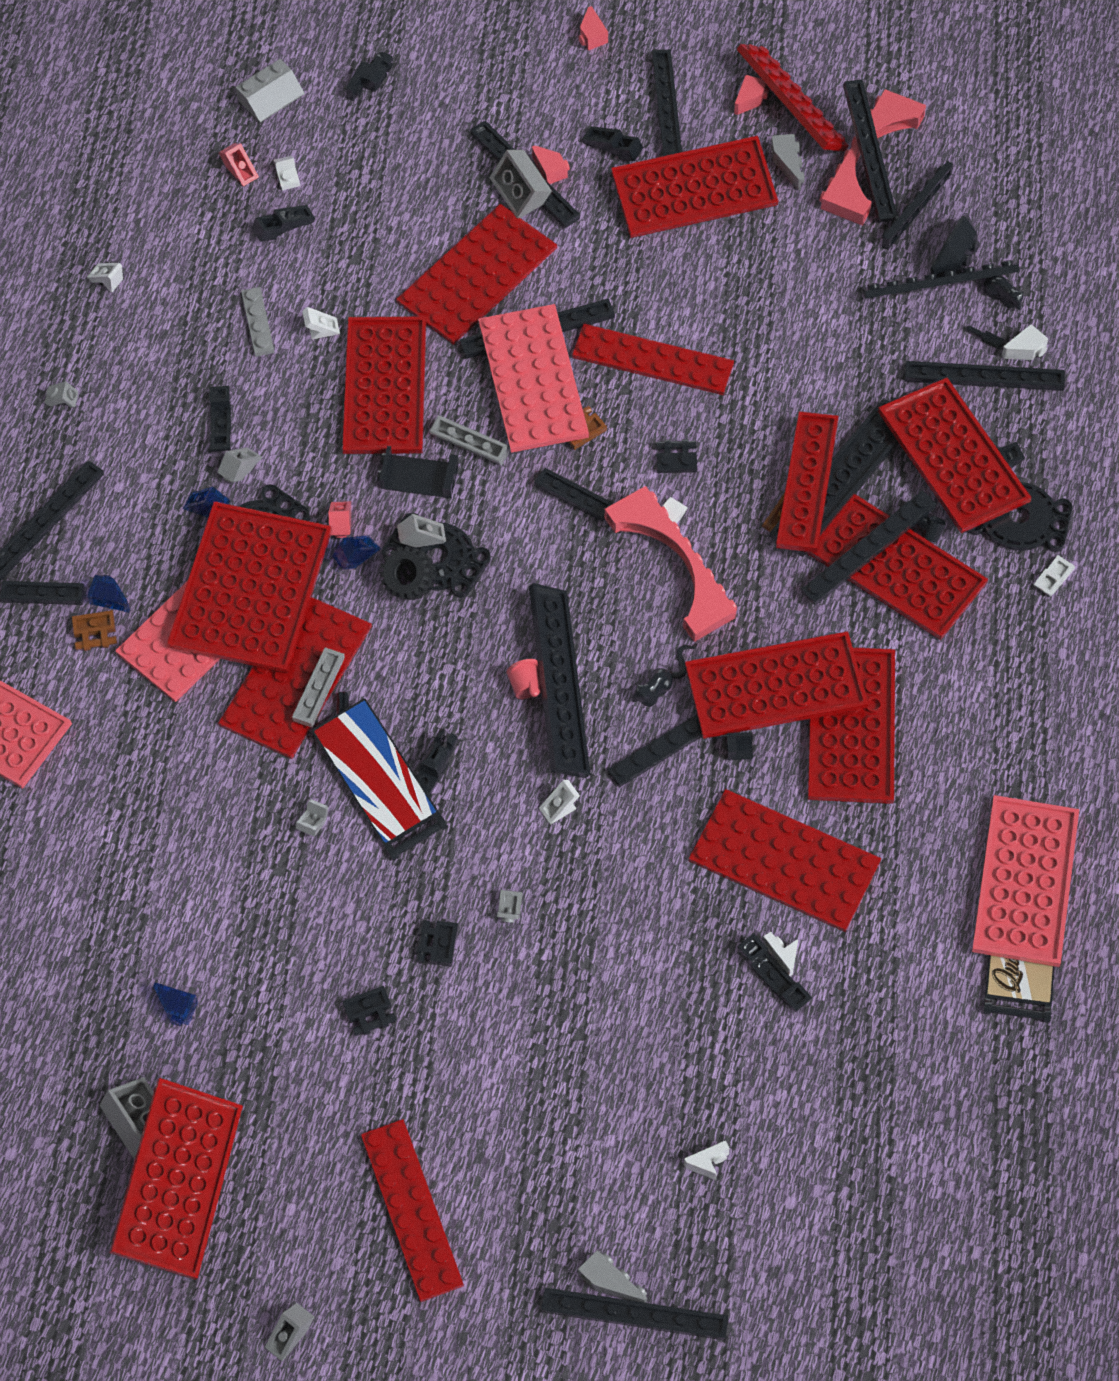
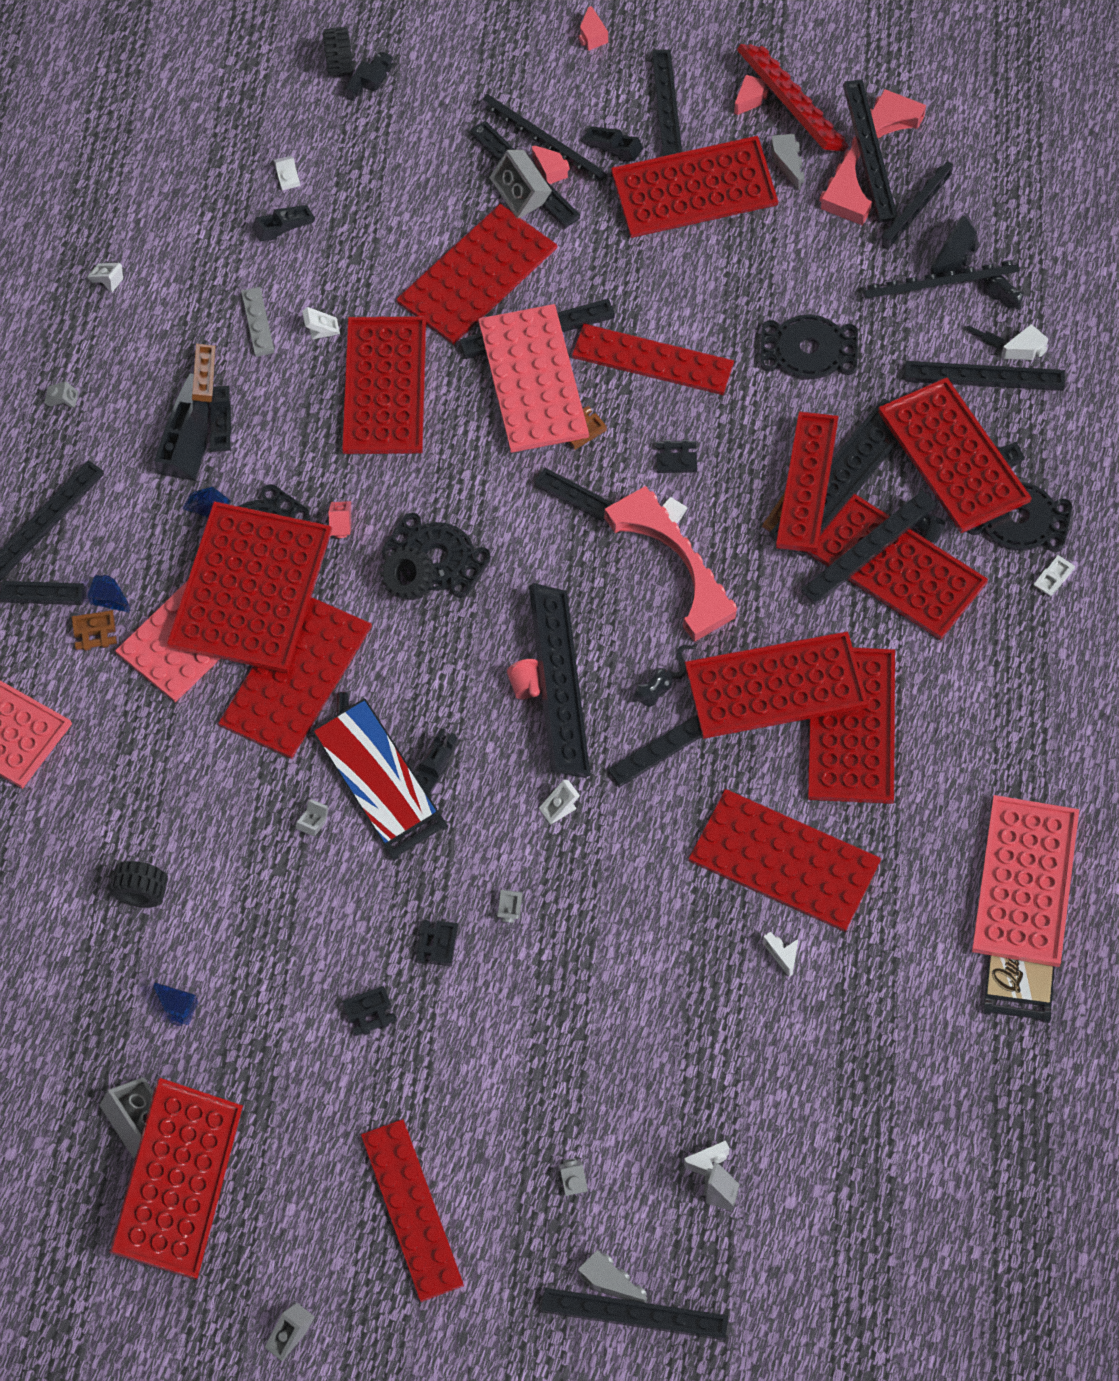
(138, 884): none -> black tyre
(184, 436): none -> black wedge
(203, 372): none -> plate
(238, 163): coral slope -> none
(238, 464): light grey slope -> none
(269, 90): light grey slope -> none
(318, 687): light grey plate -> none
(338, 51): none -> black tyre
(355, 551): clear blue slope -> none
(418, 475): black panel -> none
(420, 531): light grey slope -> none
(469, 440): light grey brick -> none
(549, 141): none -> black plate
(573, 1176): none -> light grey bracket
(720, 1188): none -> light grey slope
(739, 746): black panel -> none
(774, 976): black slope -> none
(809, 365): none -> black piece

